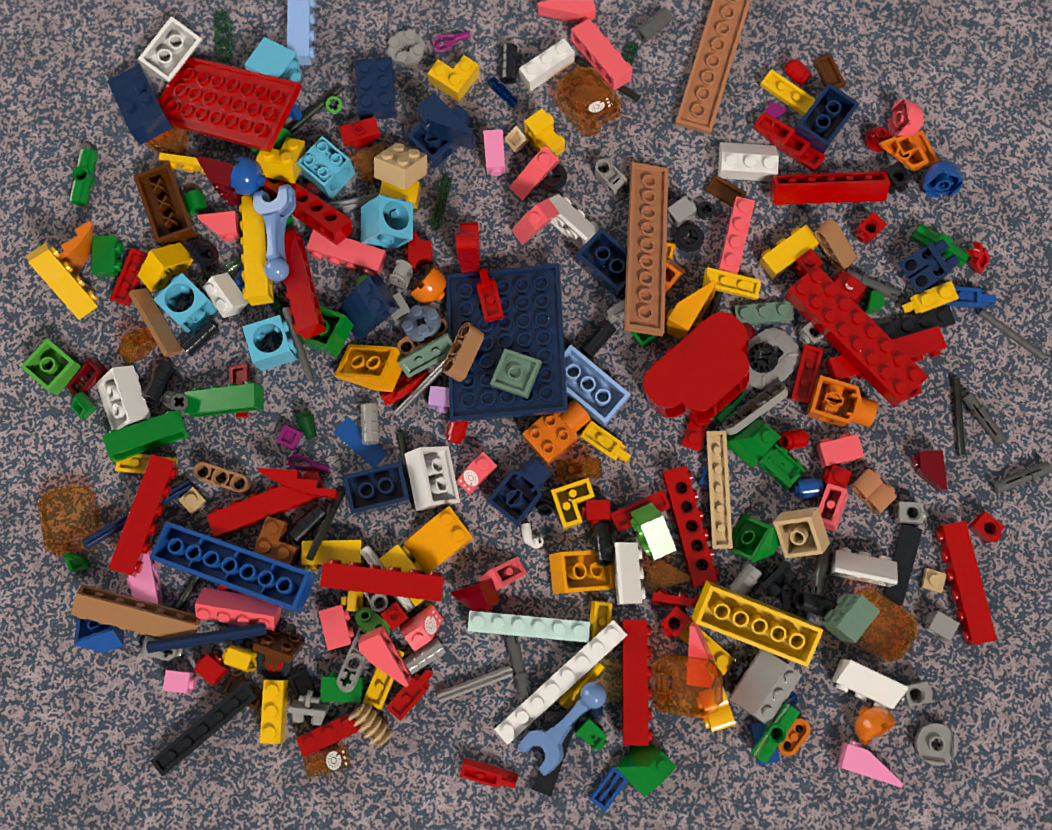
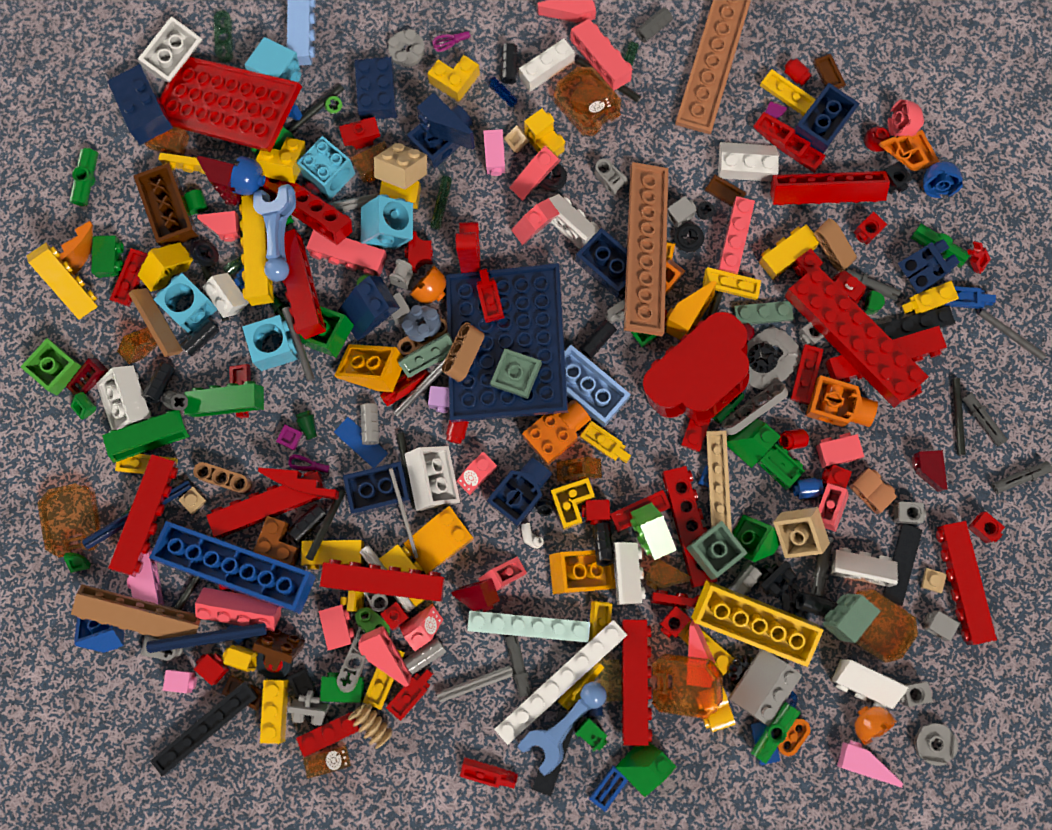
(403, 513): none -> light grey piece
(716, 550): none -> sand green brick

